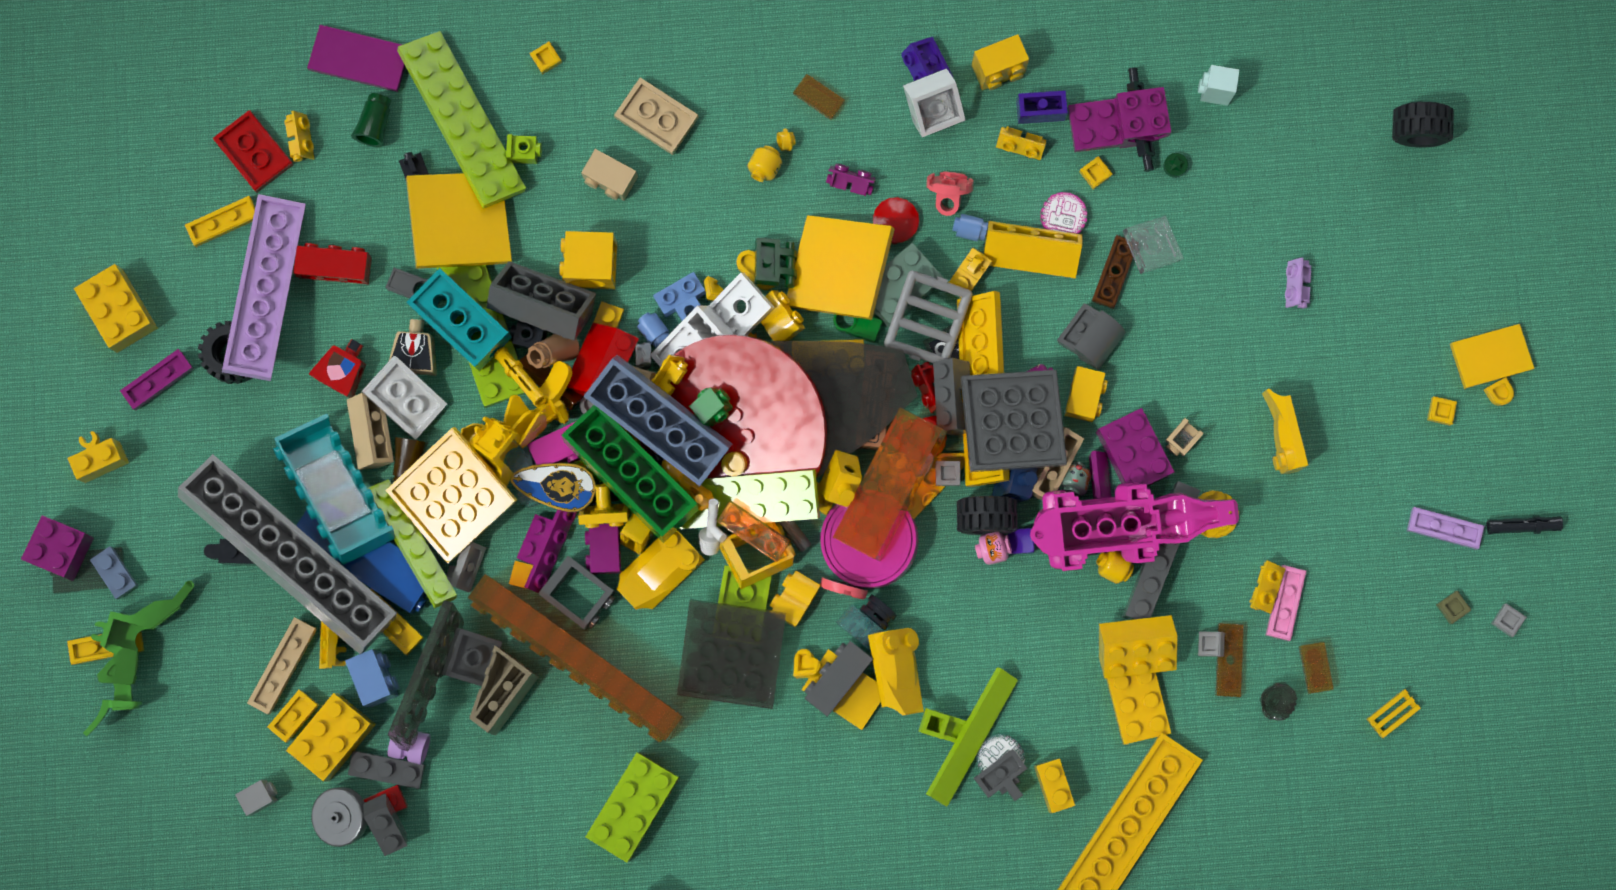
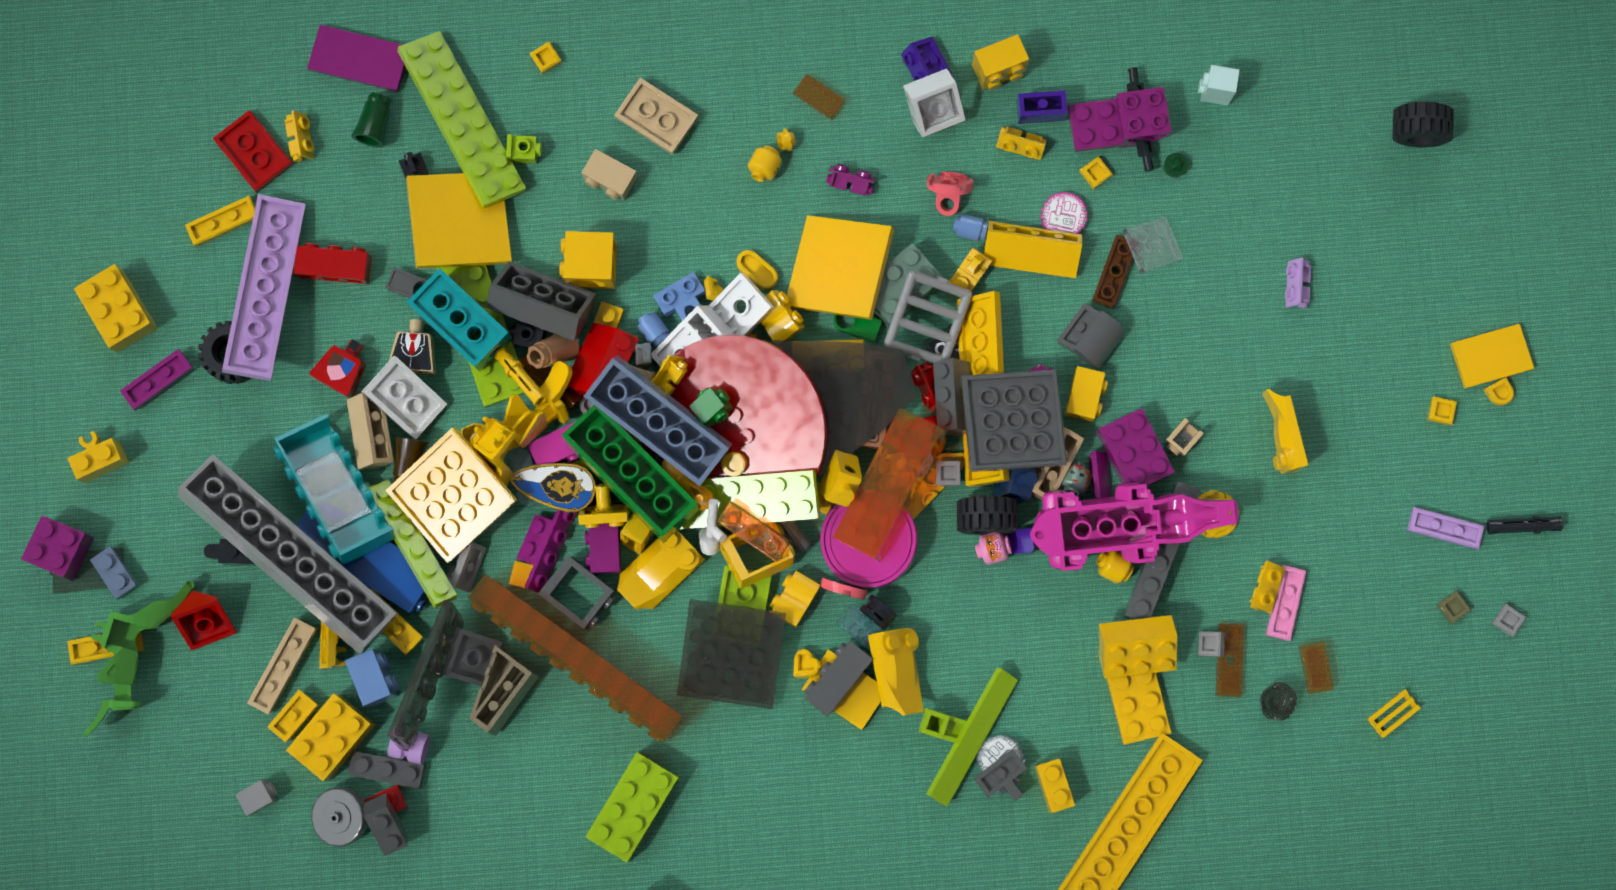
(202, 620): none -> red slope
(768, 262): dark green plate -> none
(898, 214): red dish -> none

